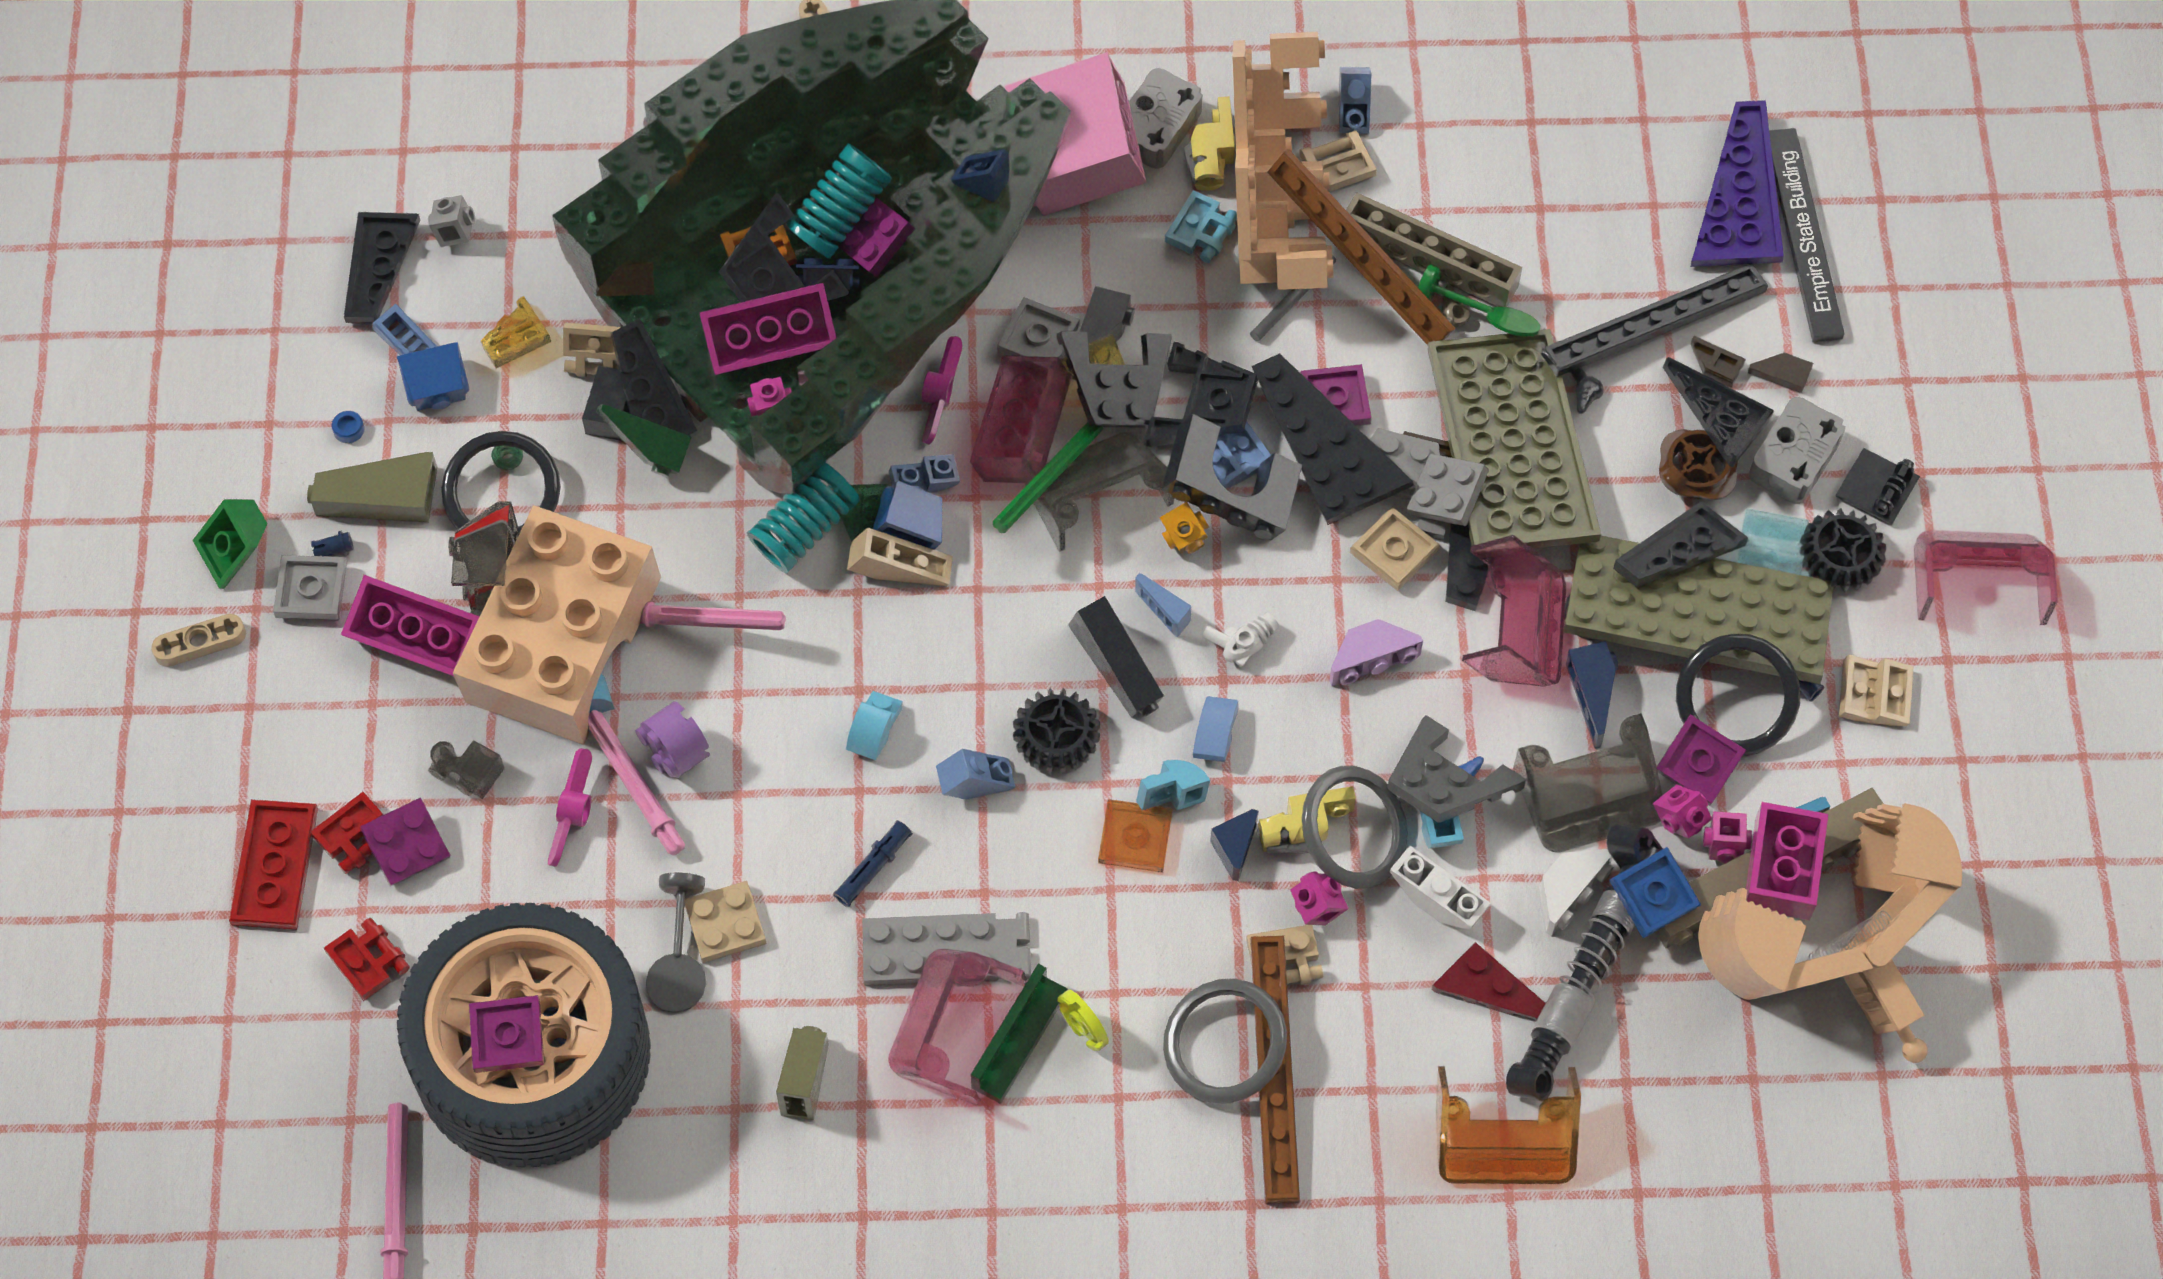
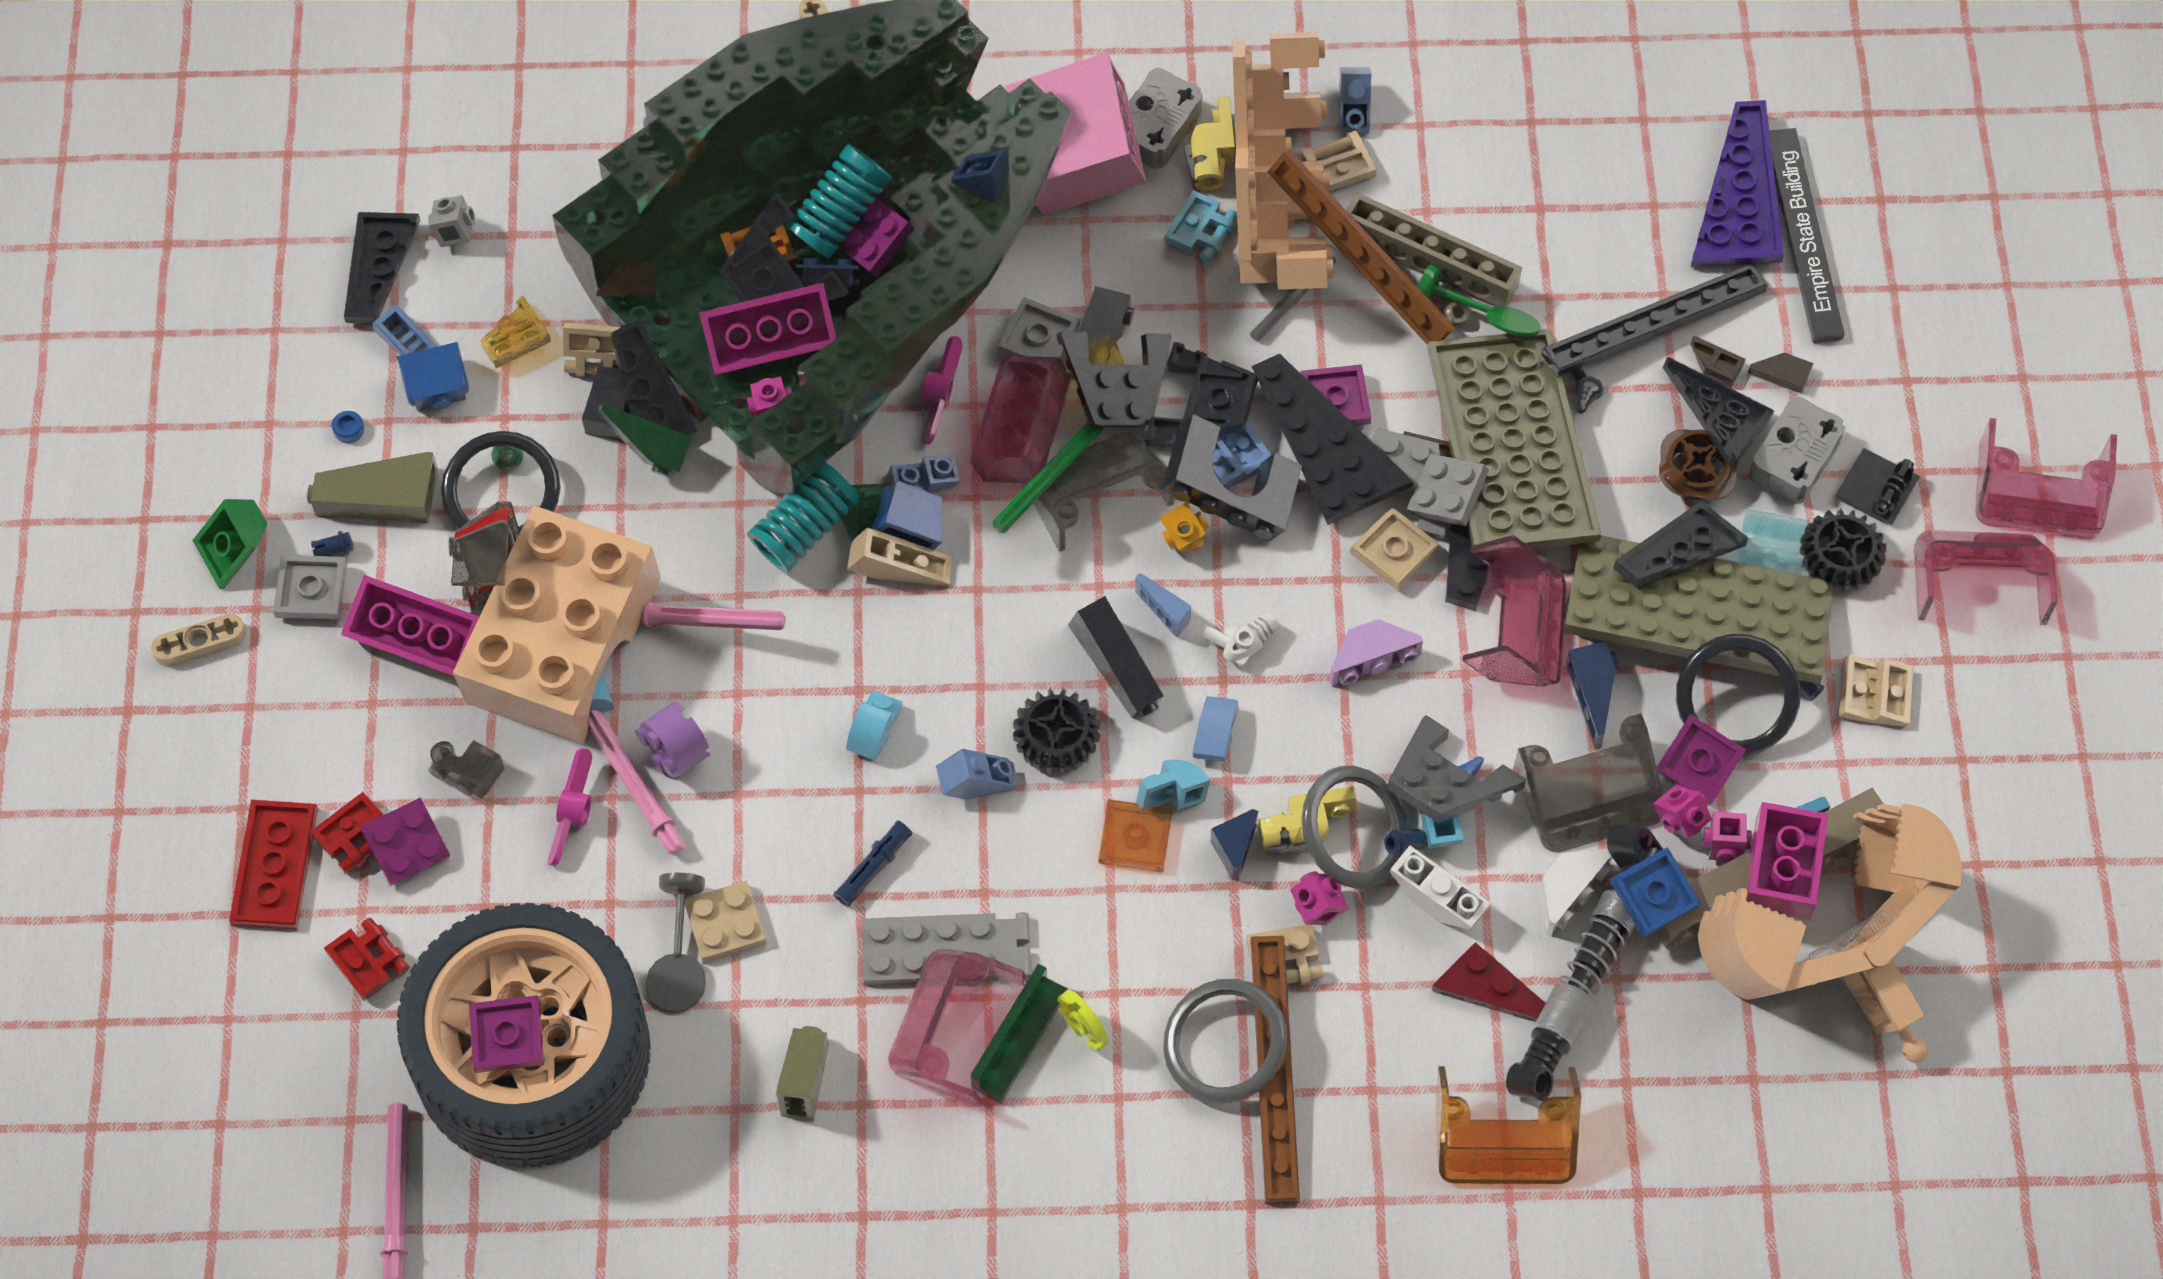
(1397, 841): none -> dark blue pin
(2042, 501): none -> clear pink windscreen

